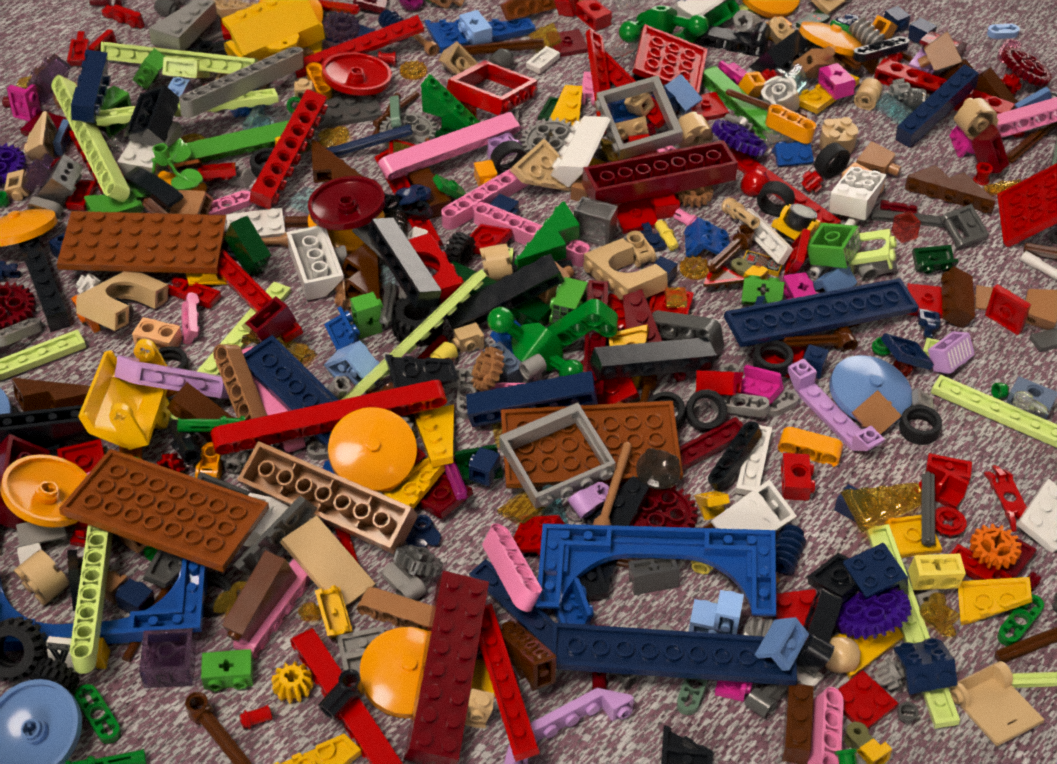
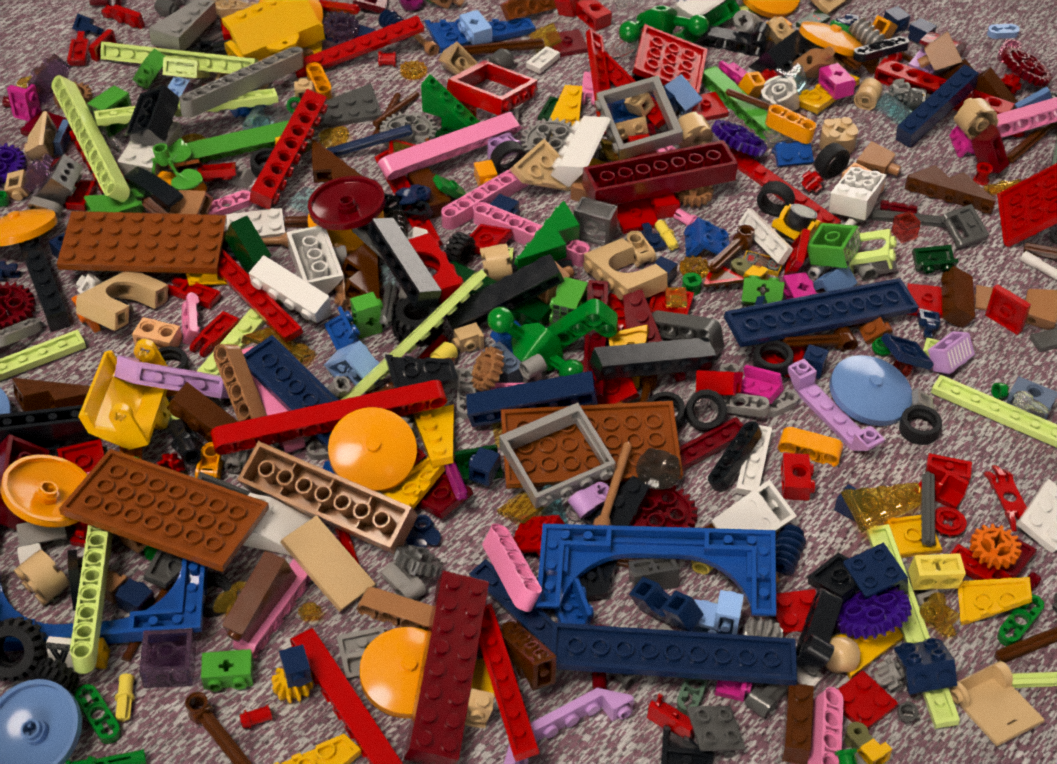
(85, 24): none -> dark blue plate
(91, 87): dark blue wedge -> none
(124, 697): none -> light yellow axle
(204, 425): green pin -> none
(214, 333): none -> red hinge
(270, 320): dark red slope -> none
(291, 290): none -> white slope
(294, 516): dark grey wing -> none
(295, 666): none -> dark blue brick
(333, 611): yellow hinge -> none
(341, 695): black piece -> none
(356, 73): red dish -> none
(395, 111): sand green beam -> none
(664, 714): none -> red hinge
(676, 609): none -> dark blue arch
(692, 282): none -> green wheel
(711, 503): yellow slope -> none
(716, 729): none -> dark grey hinge
(738, 211): tan pin -> none
(739, 121): light grey bar -> none
(753, 182): red hair -> none
(783, 642): medium blue panel -> none
(874, 330): none -> dark orange bracket
(876, 412): medium nougat piece -> none

